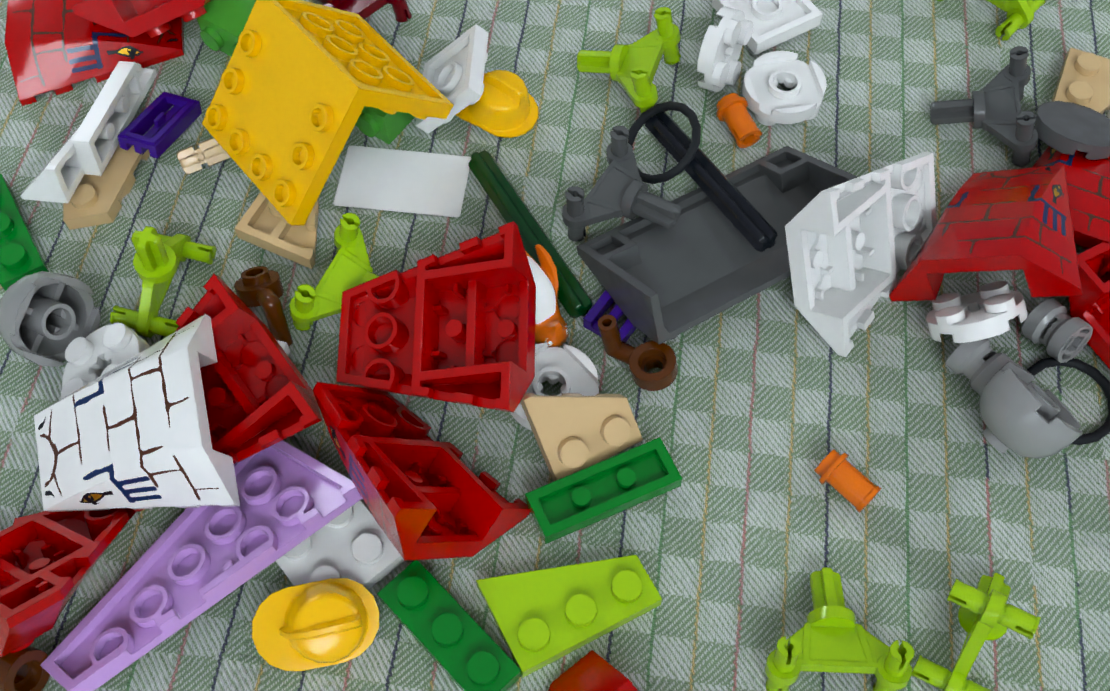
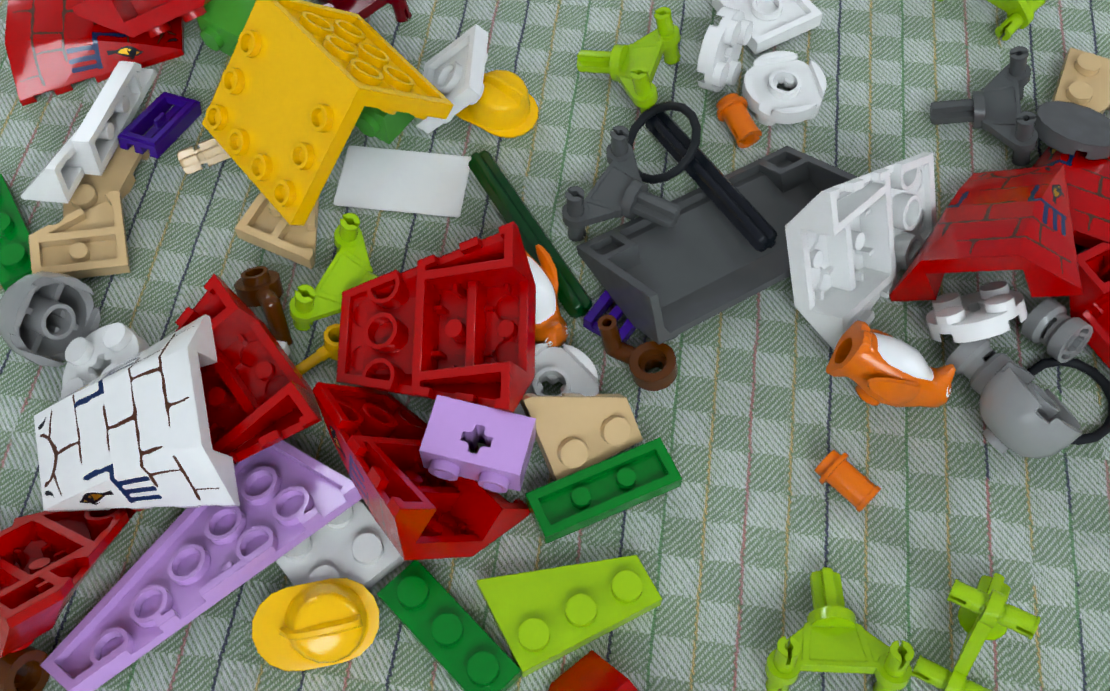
(84, 242): none -> tan wing
(156, 264): lime axle -> none
(328, 350): none -> yellow hand
(460, 426): none -> lavender brick
(889, 369): none -> orange animal

